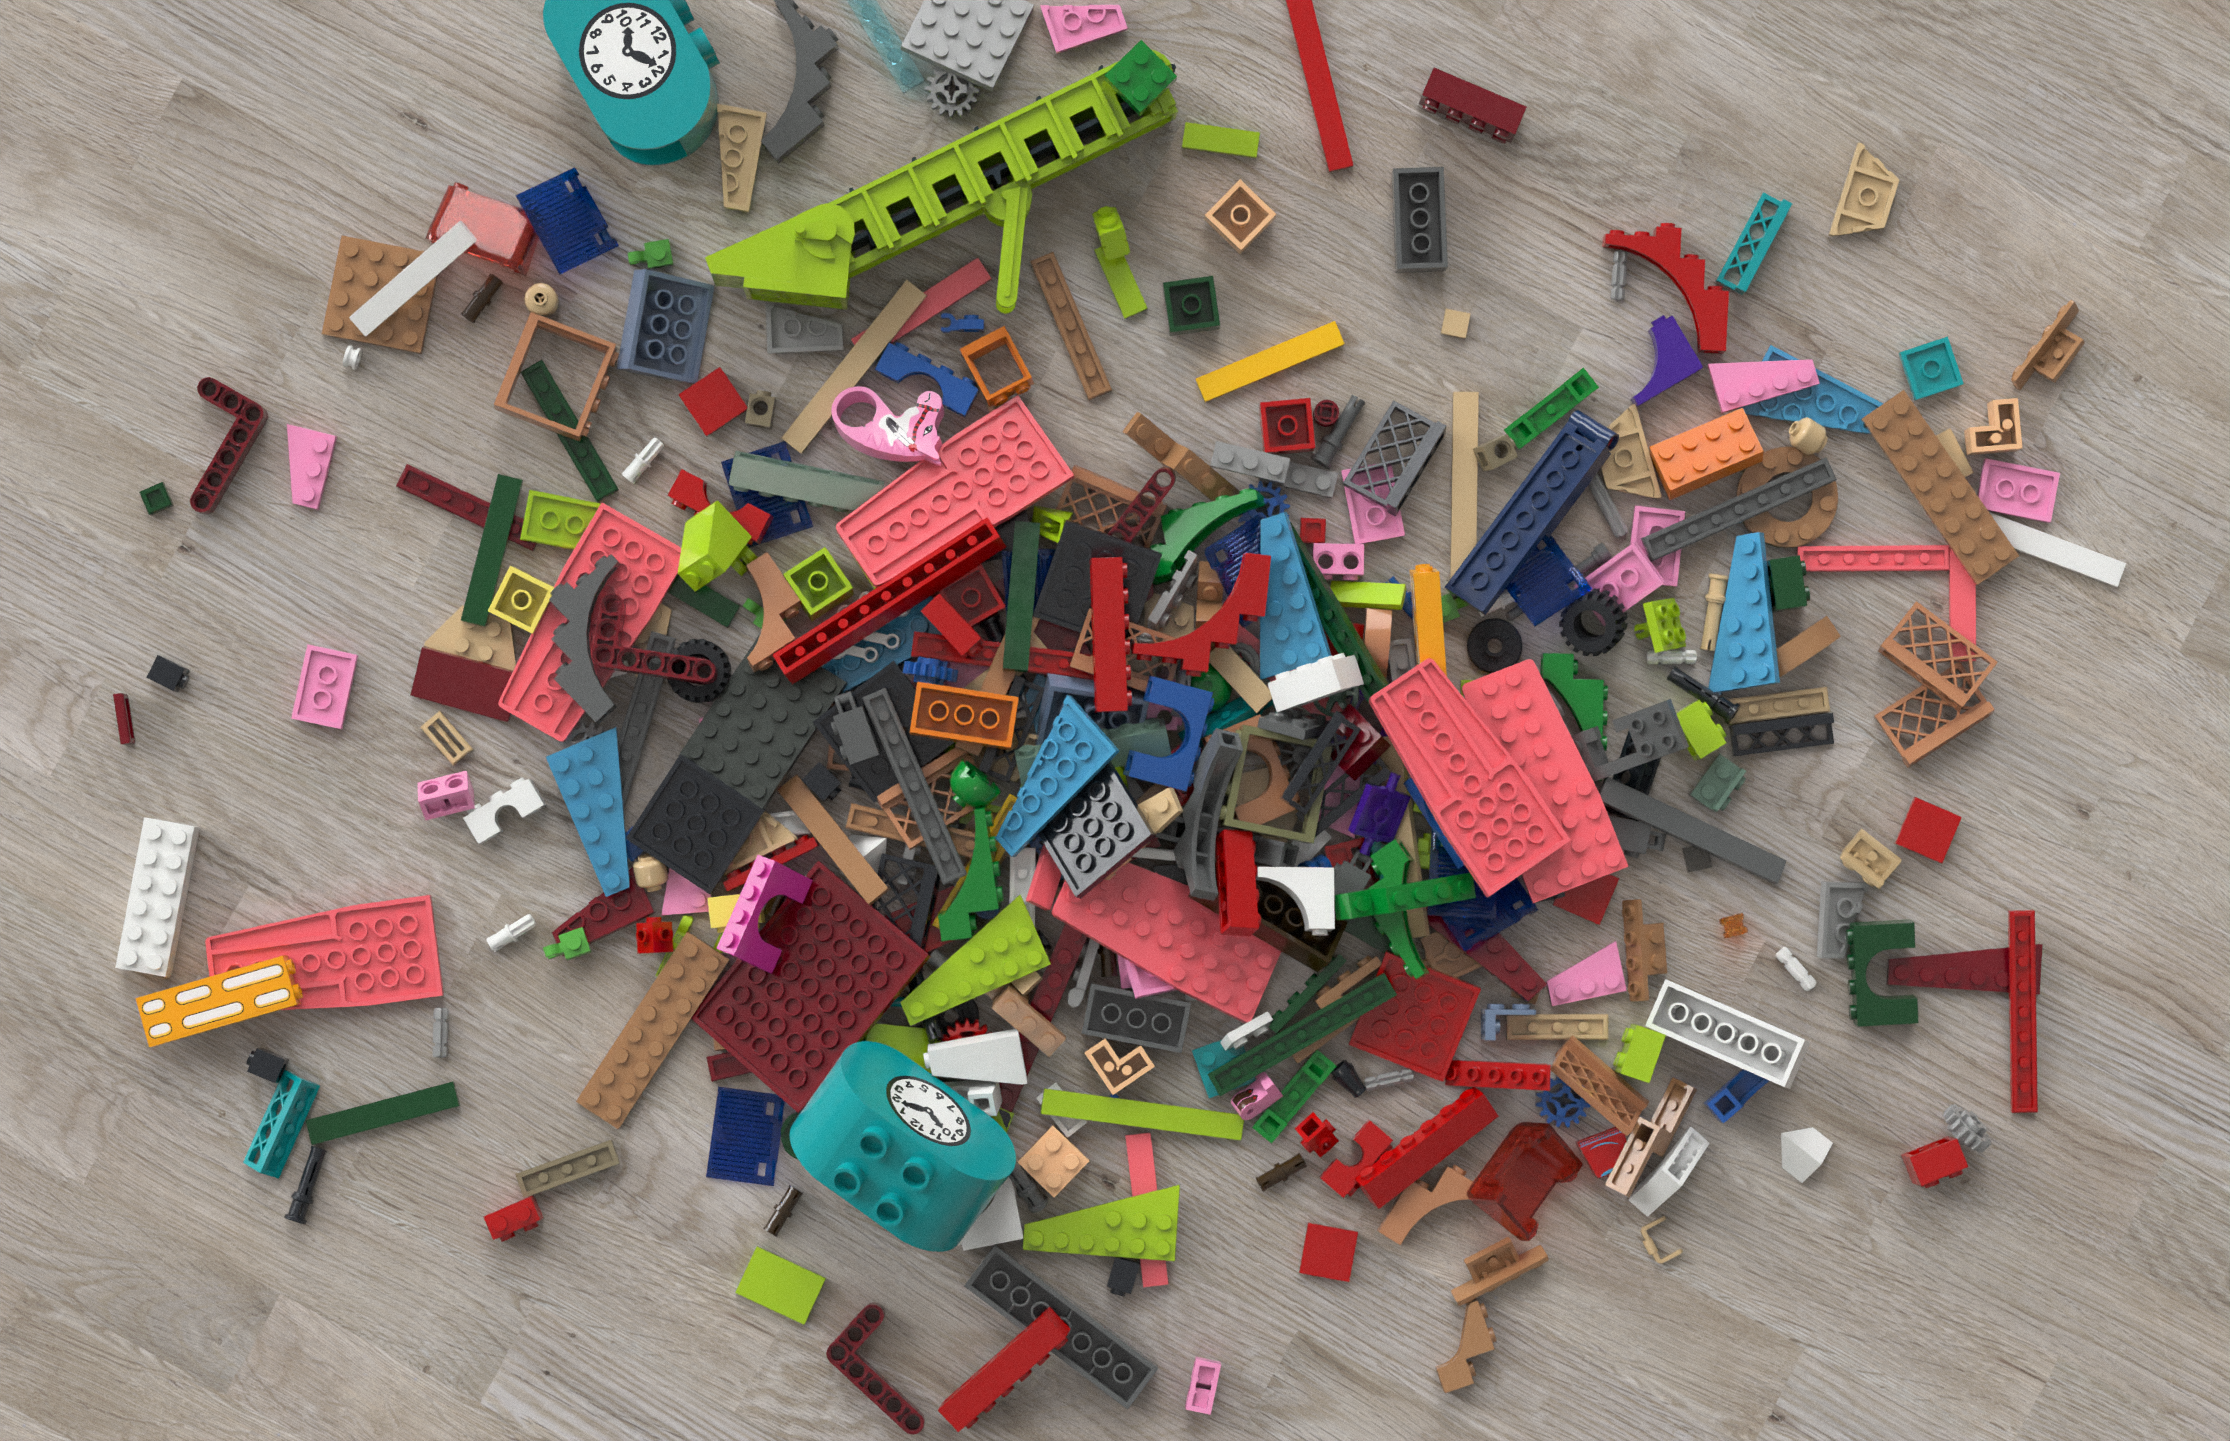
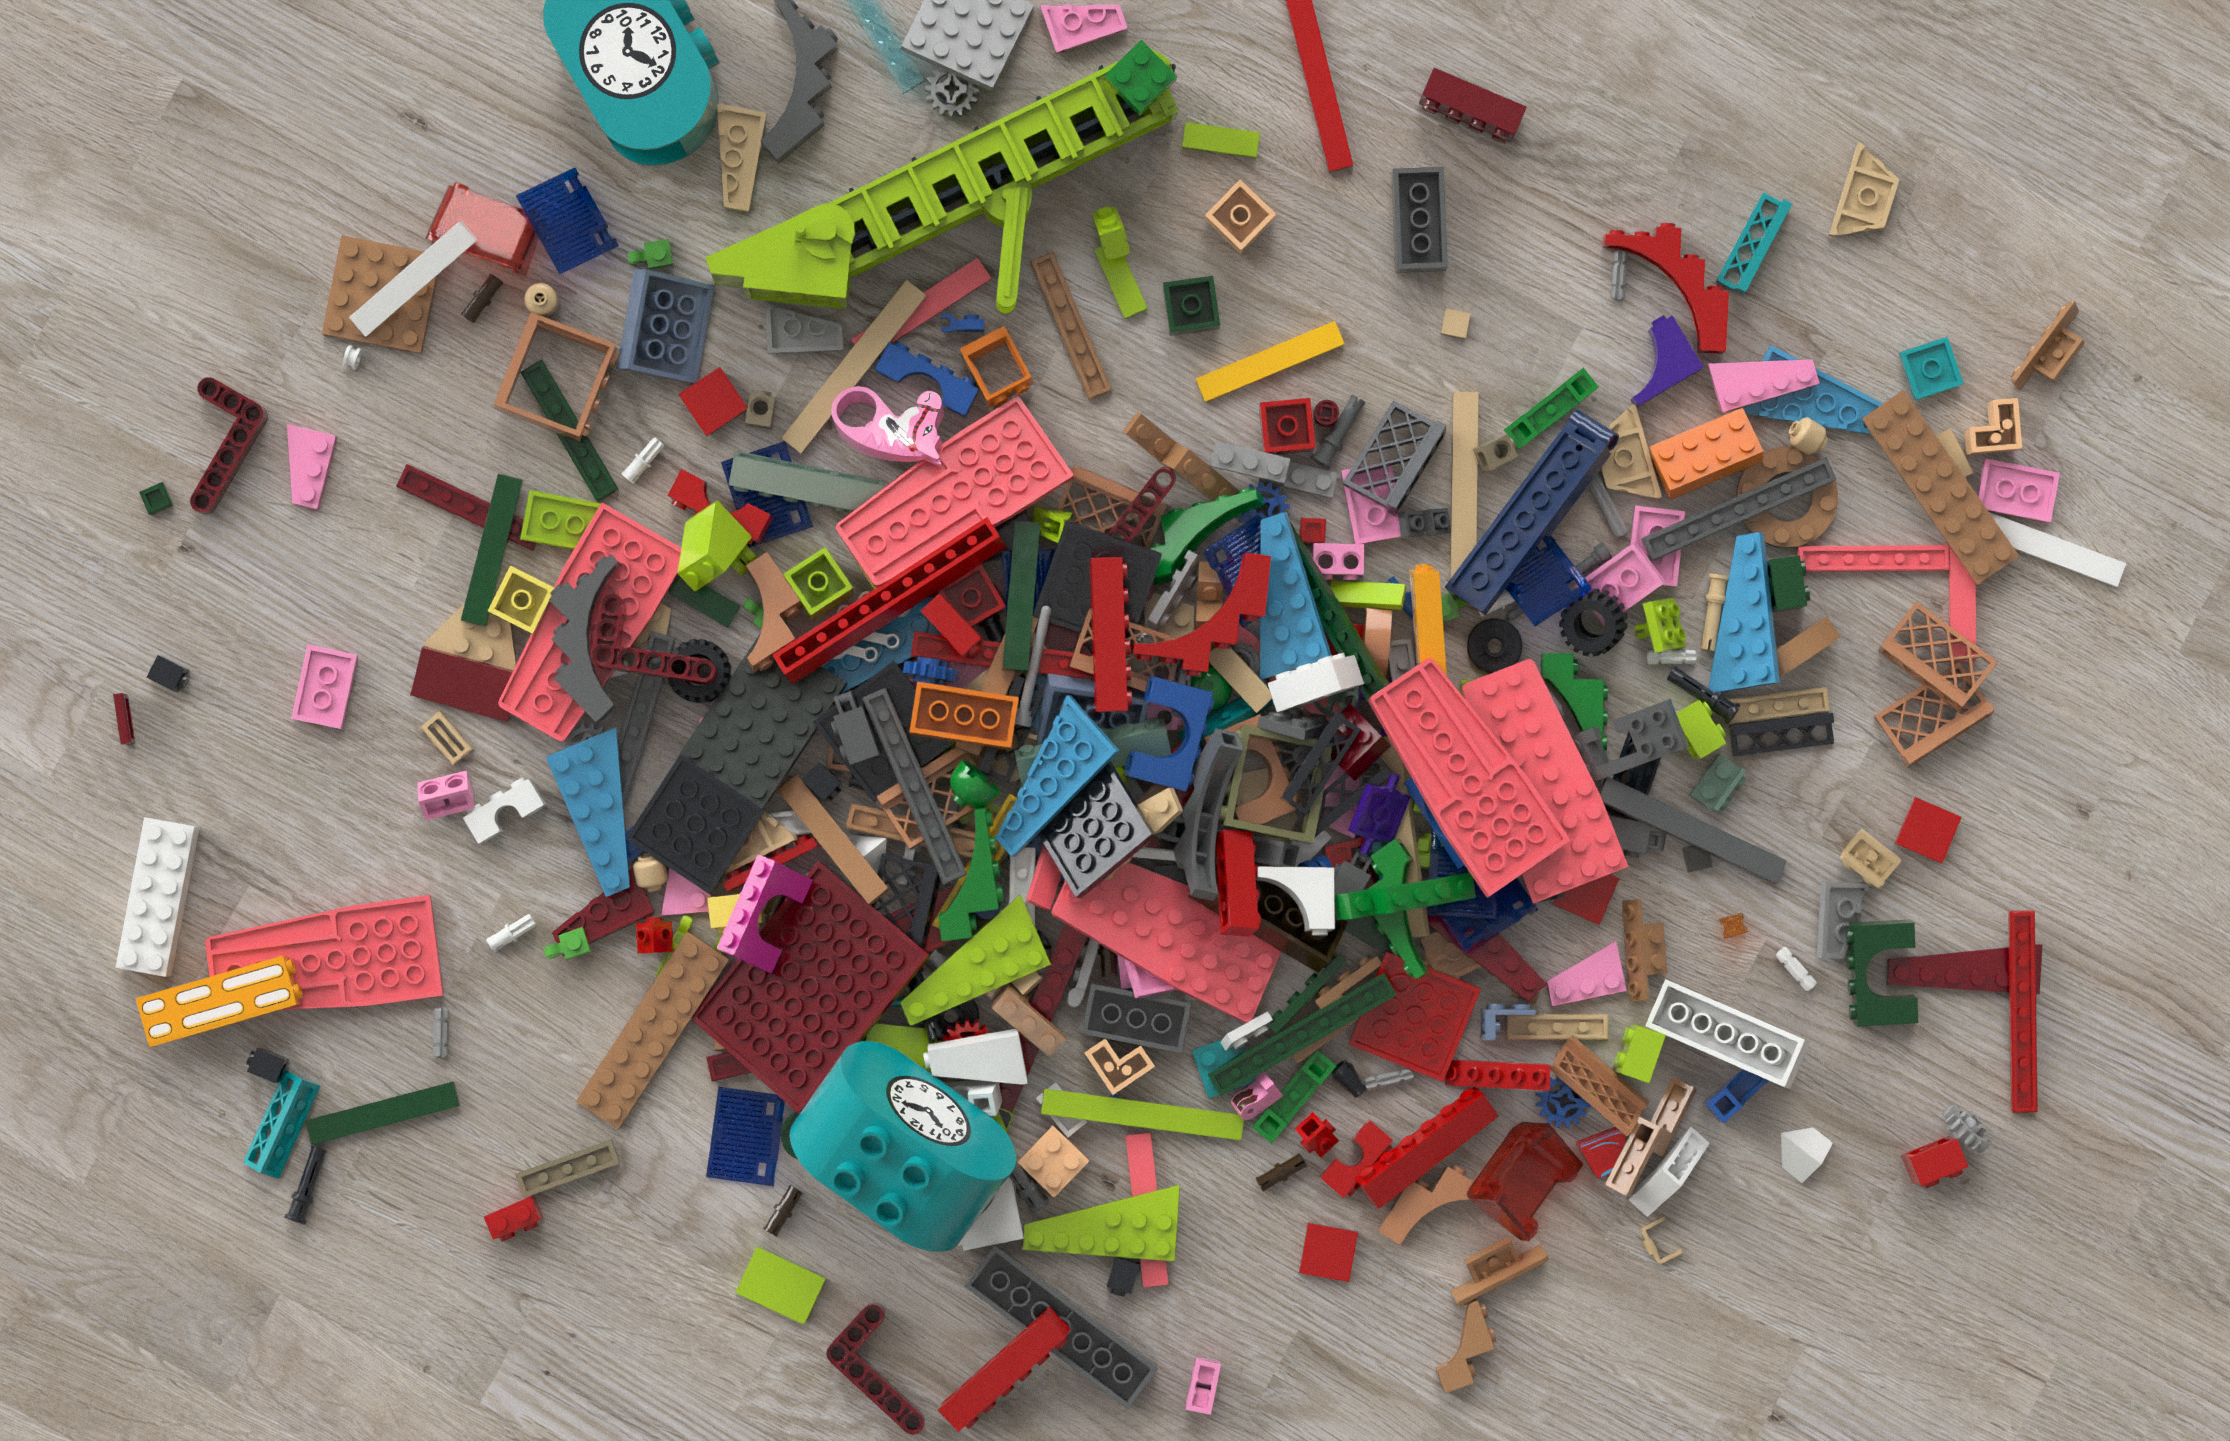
(1023, 715): none -> light grey piece
(1424, 523): none -> dark grey slope

